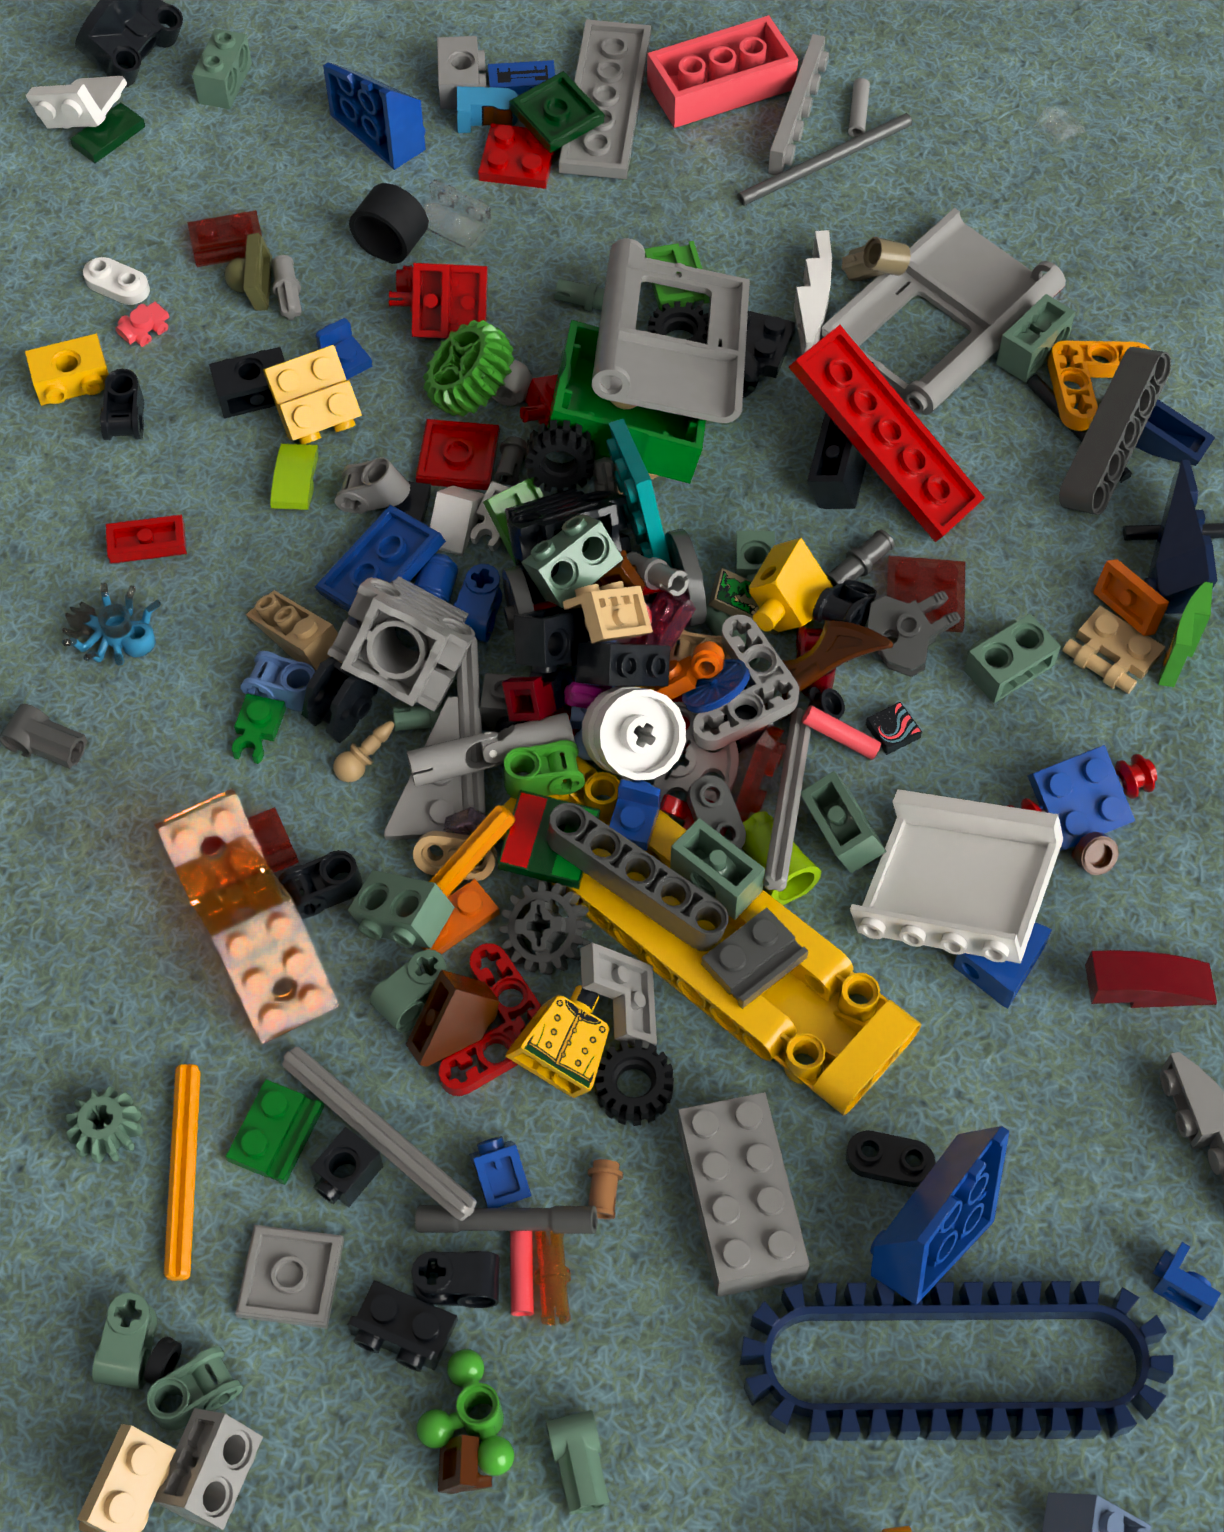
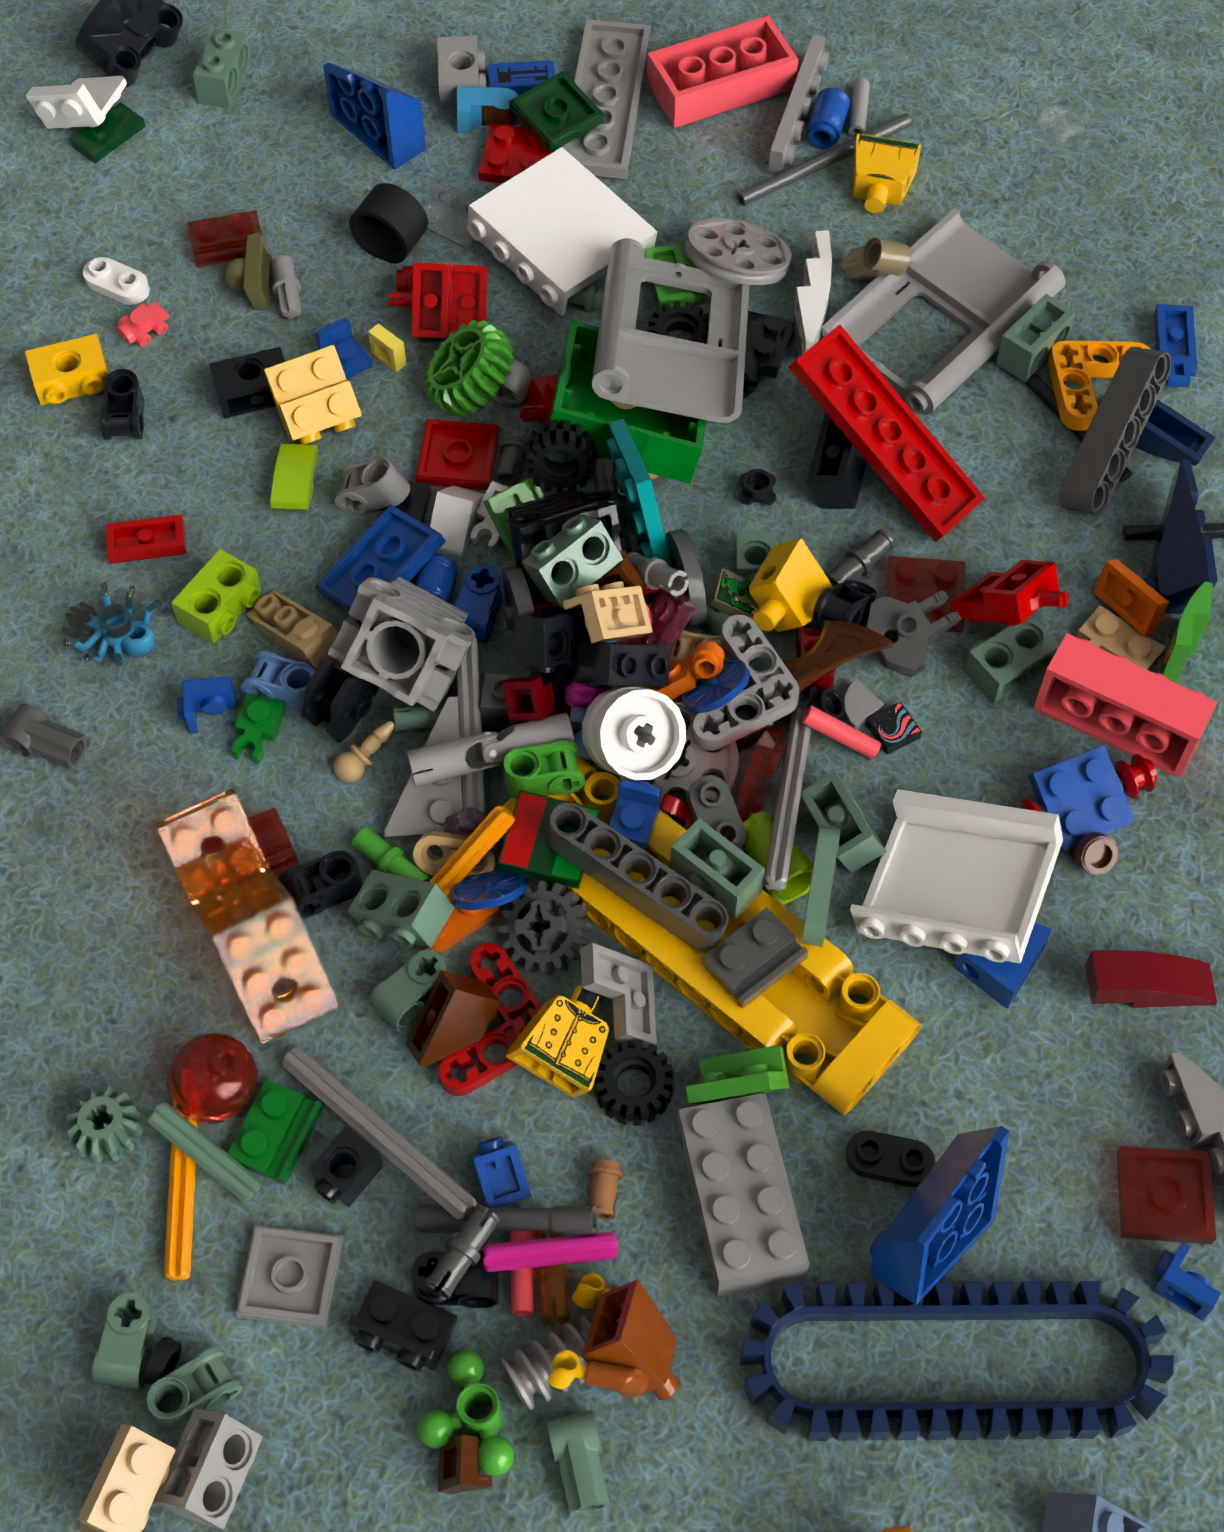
(204, 1152): none -> sand green axle
(207, 696): none -> blue bracket
(212, 592): none -> lime brick
(212, 1077): none -> clear red cylinder
(384, 856): none -> bright green pin
(387, 347): none -> light yellow tile
(462, 1251): none -> dark grey pin
(487, 890): none -> blue wheel
(532, 1373): none -> light grey piece
(549, 1251): none -> dark pink axle
(555, 227): none -> white panel
(626, 1344): none -> dark orange torso
(738, 251): none -> light grey wedge
(740, 1075): none -> bright green bracket
(761, 479): none -> black plate
(820, 886): none -> sand green beam
(828, 118): none -> blue head
(860, 704): none -> light grey tile
(883, 170): none -> yellow torso
(1012, 594): none -> red plate
(1124, 704): none -> coral brick
(1166, 1195): none -> clear red plate
(1177, 336): none -> blue hinge

